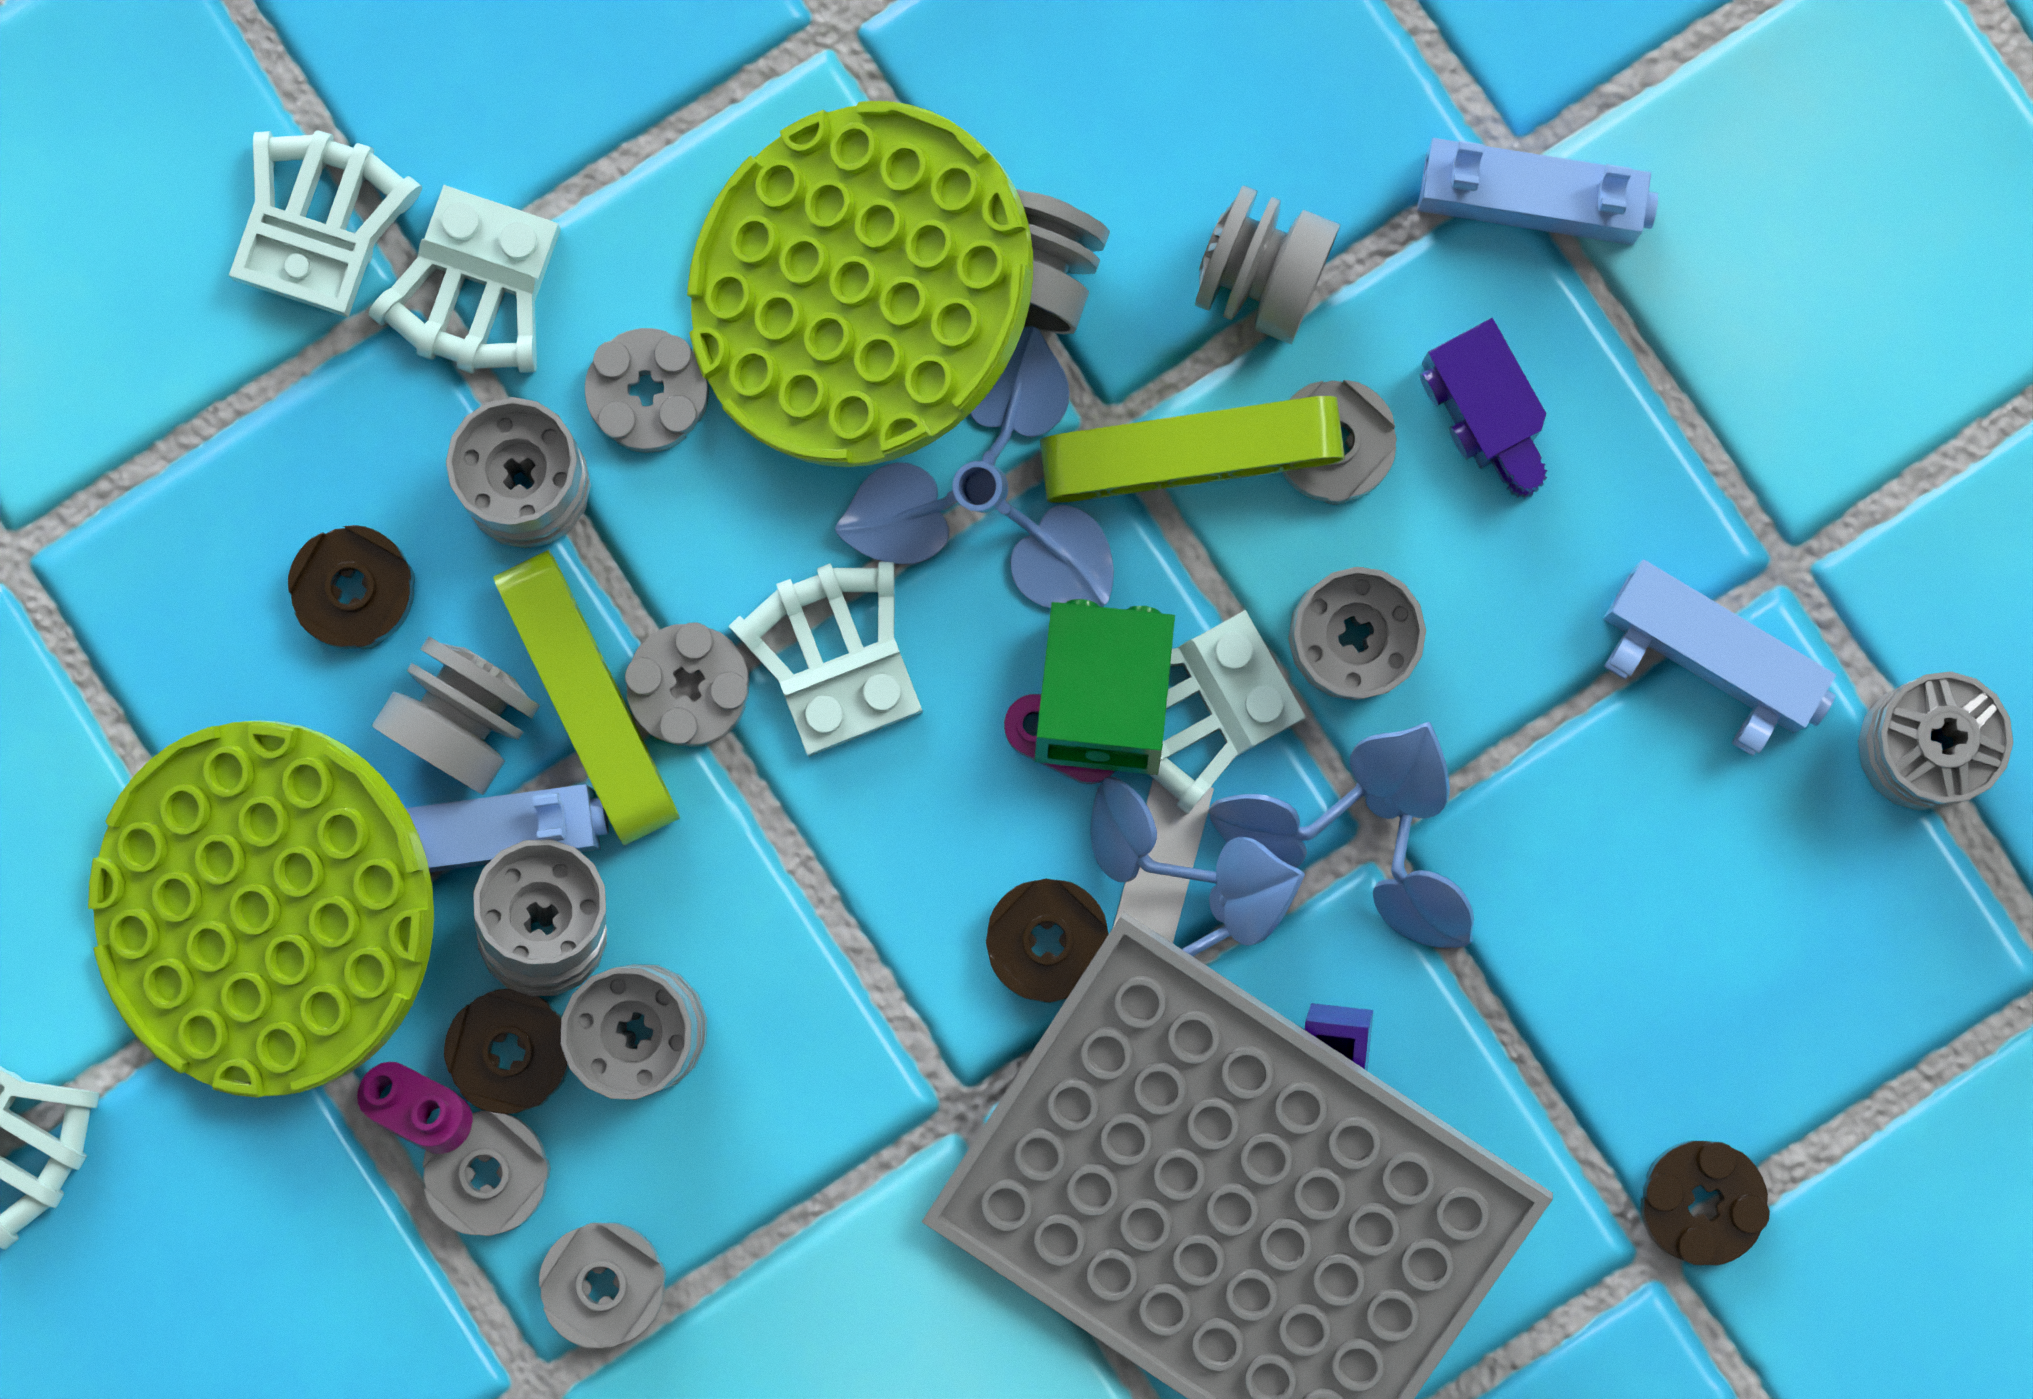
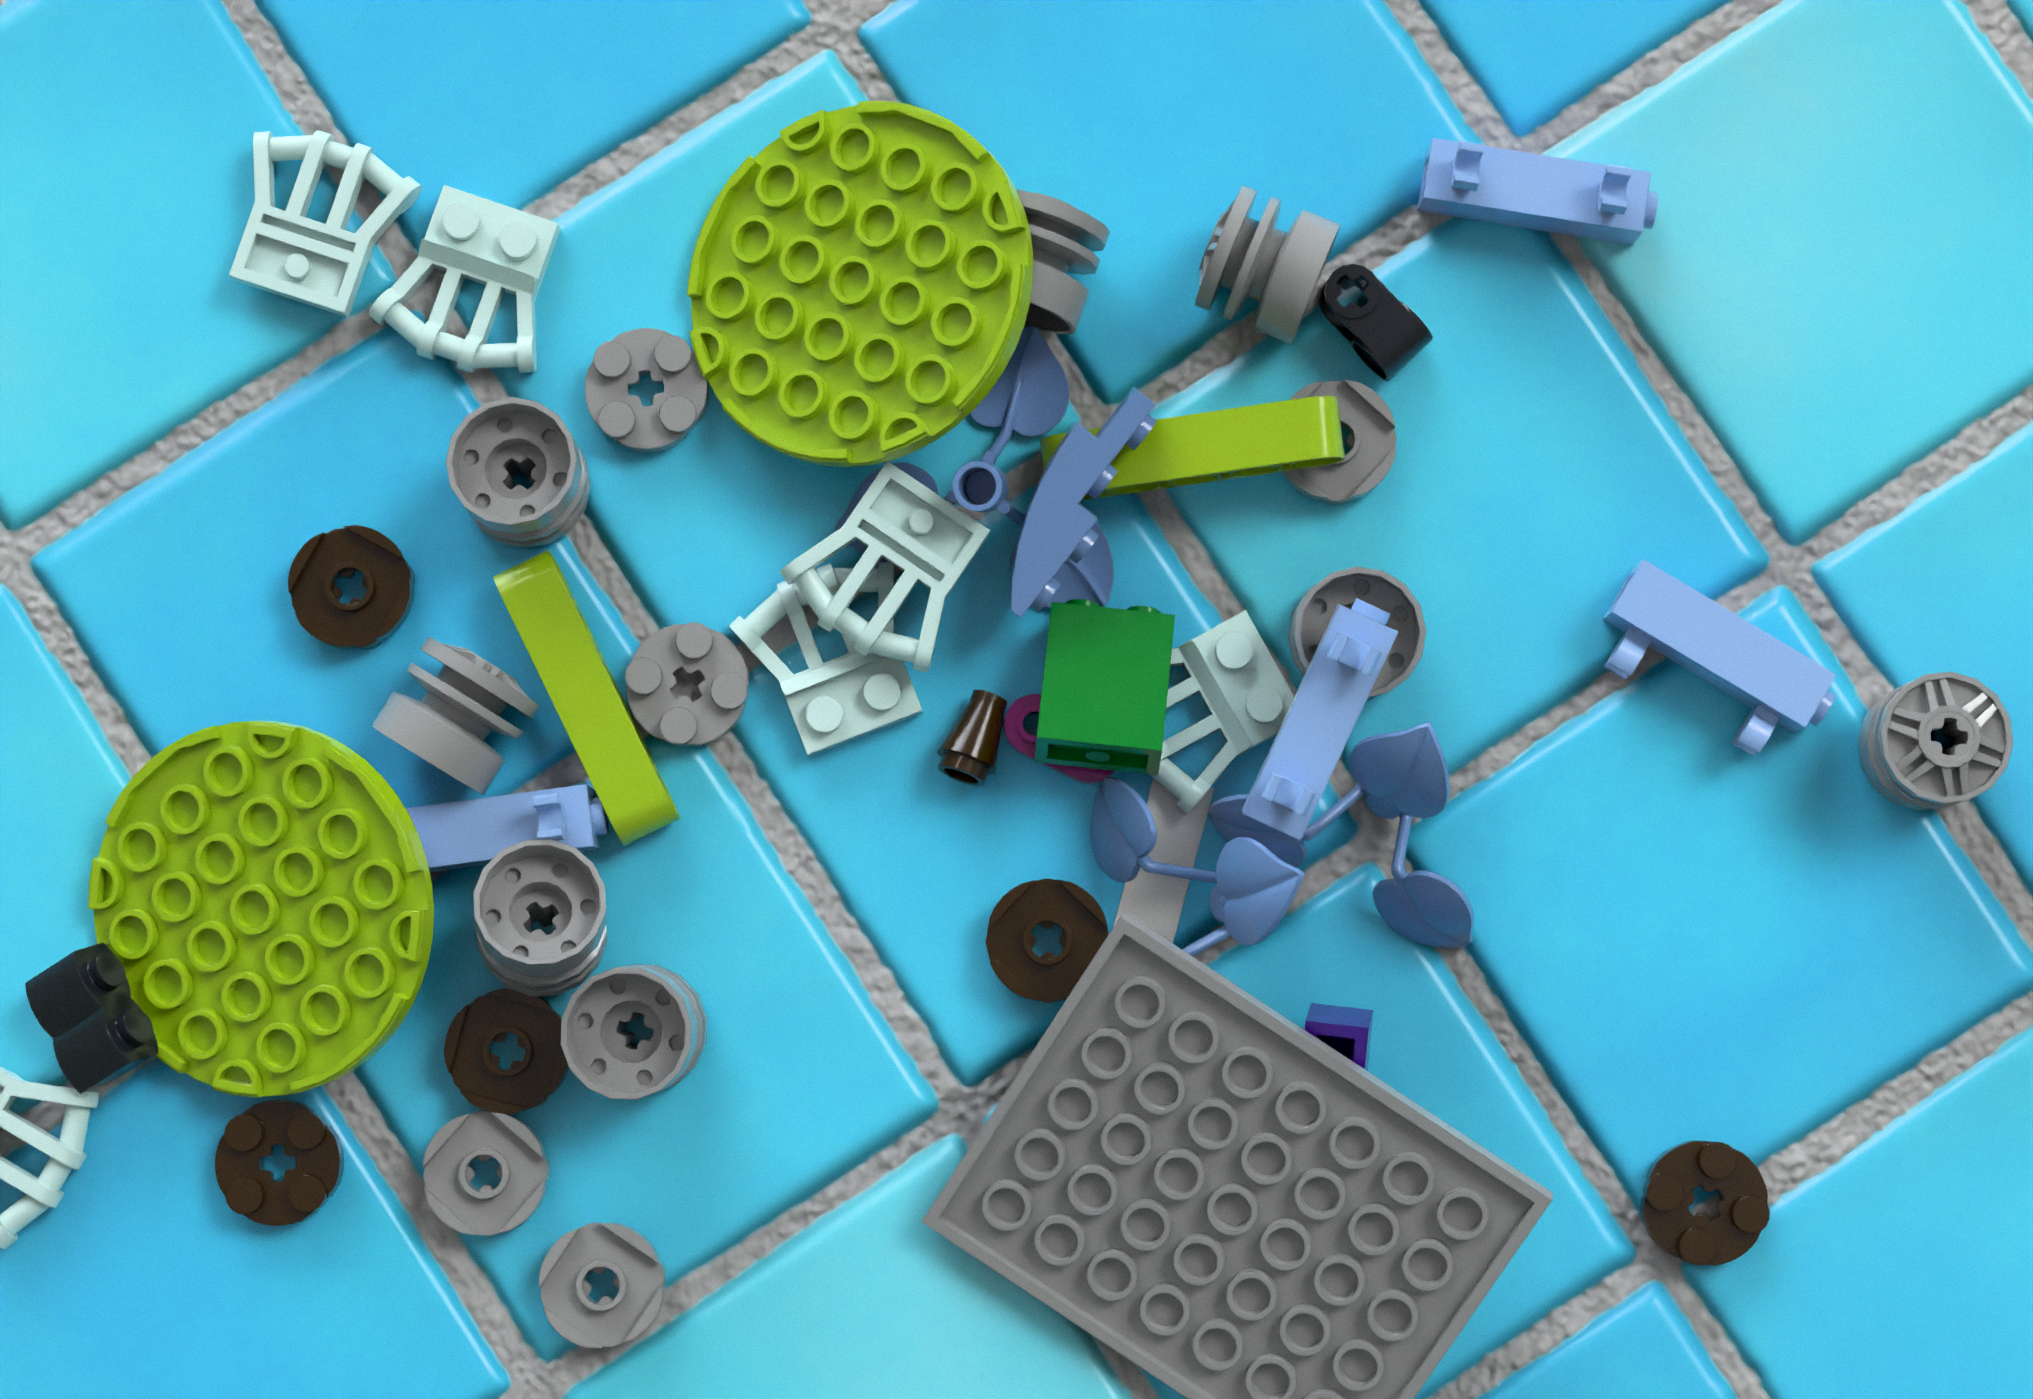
(91, 1017): none -> black brick
(252, 1188): none -> dark brown plate
(411, 1104): magenta plate -> none
(916, 534): none -> light aqua plate
(973, 742): none -> dark brown cone
(1055, 520): none -> medium blue slope
(1321, 718): none -> light blue brick
(1382, 330): none -> black piece
(1490, 405): dark purple hinge -> none

